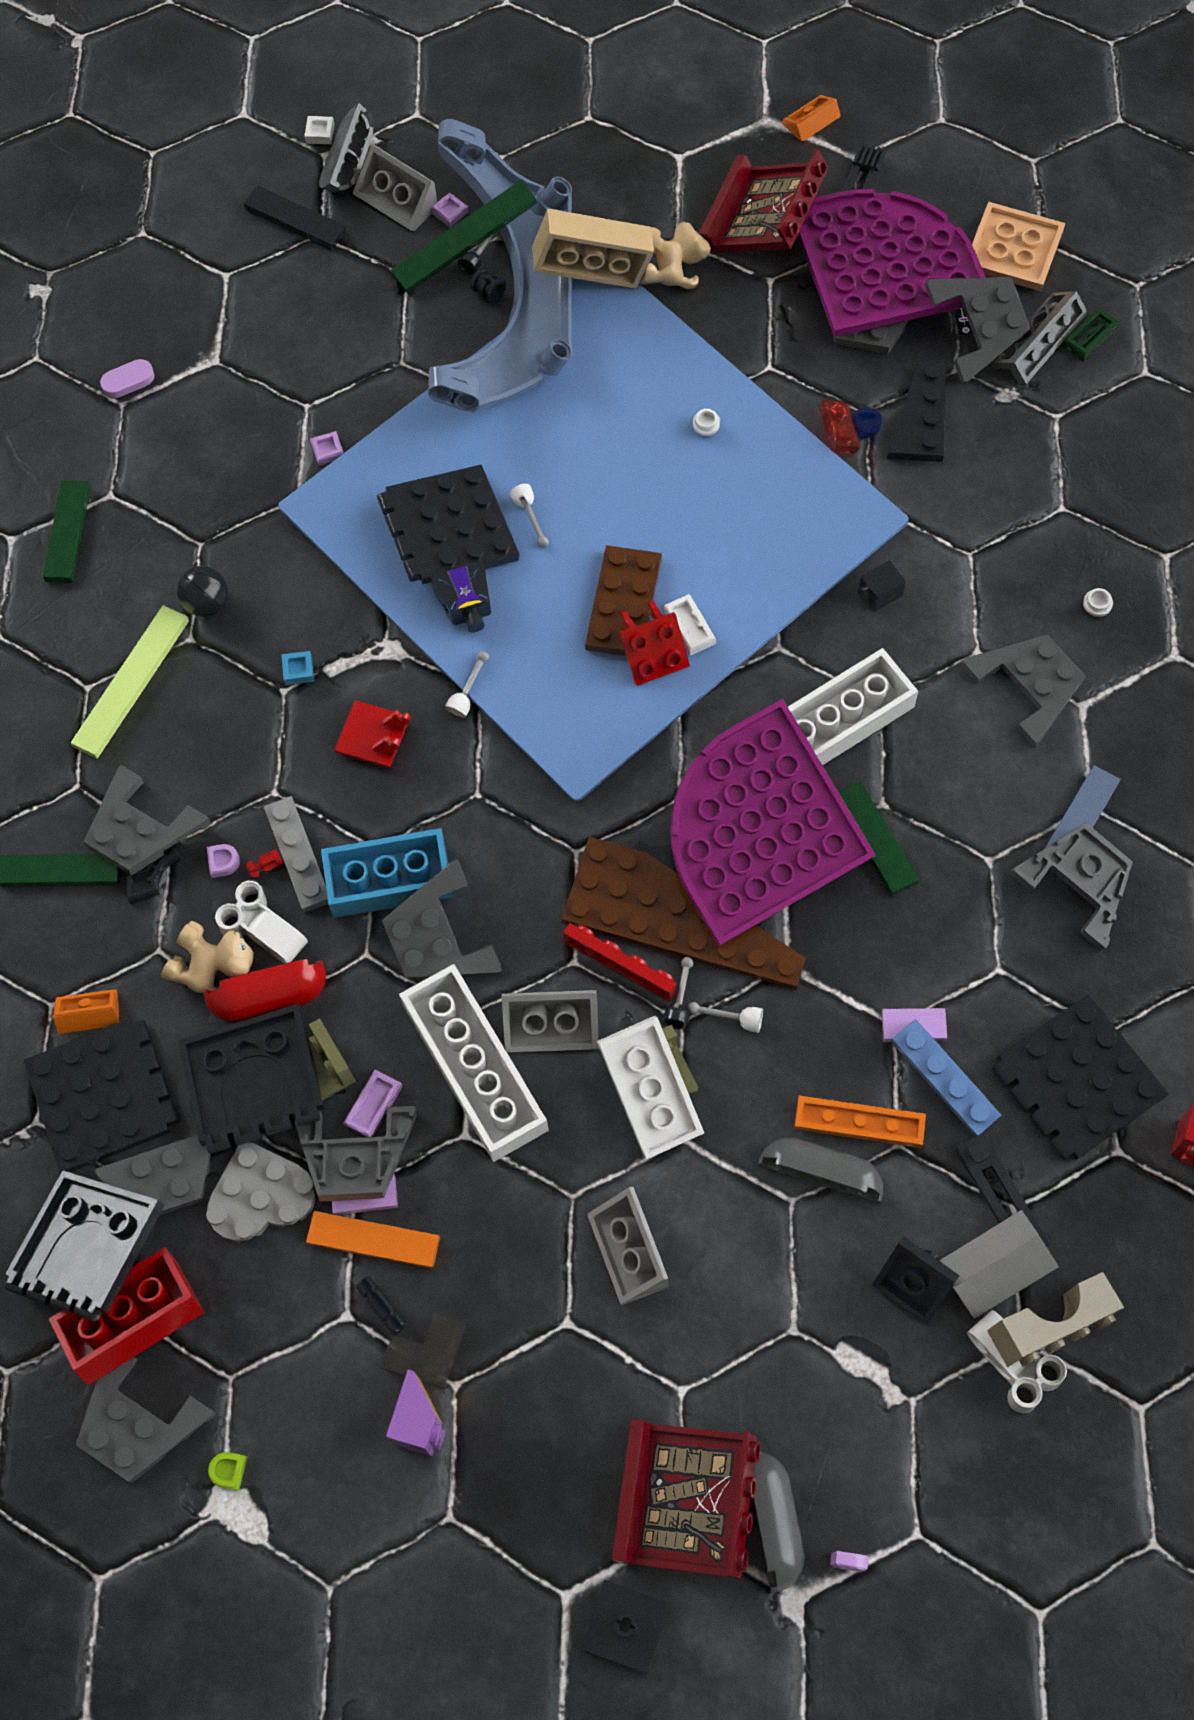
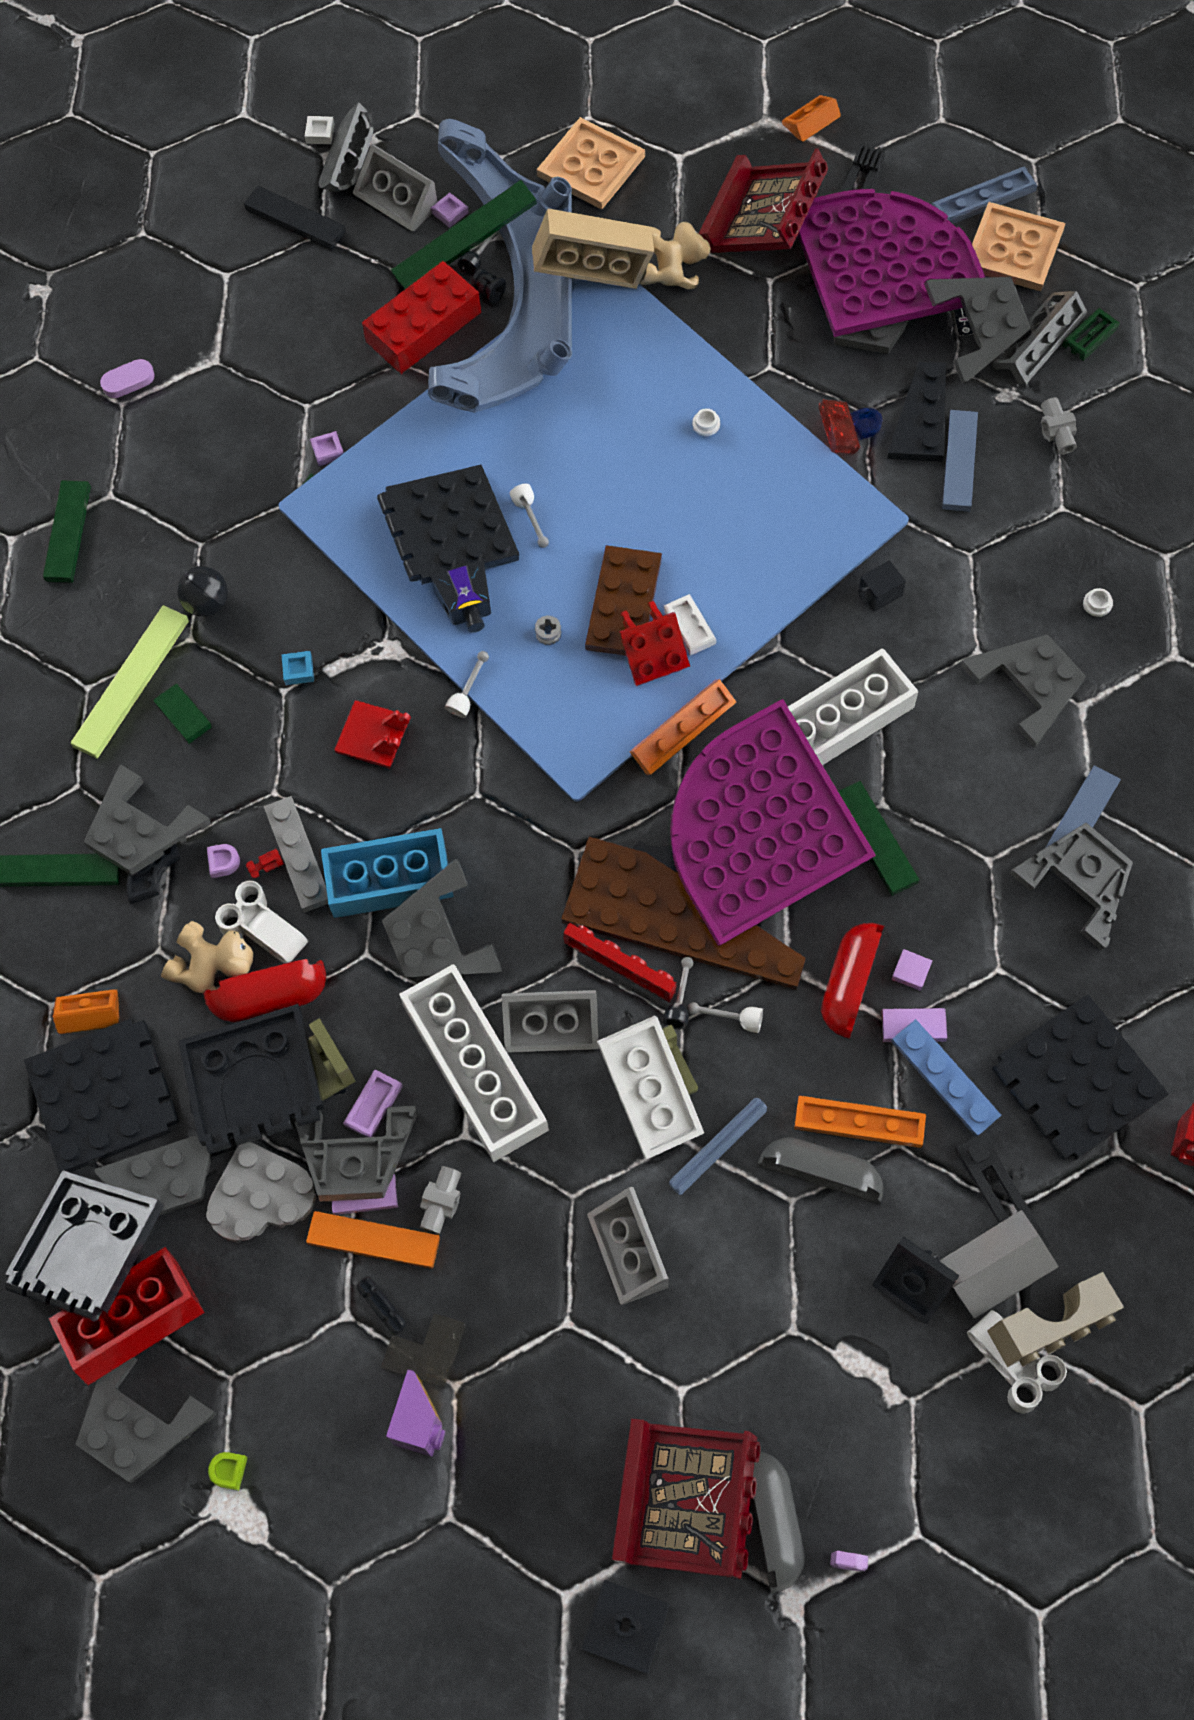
(182, 713): none -> dark green tile
(422, 317): none -> red brick
(440, 1200): none -> light grey axle
(555, 633): none -> light grey bush
(592, 162): none -> light nougat plate
(683, 726): none -> orange plate
(718, 1146): none -> sand blue axle
(850, 977): none -> red brick
(912, 969): none -> lavender tile
(960, 460): none -> sand blue tile
(997, 191): none -> sand blue tile
(1058, 426): none -> light grey axle

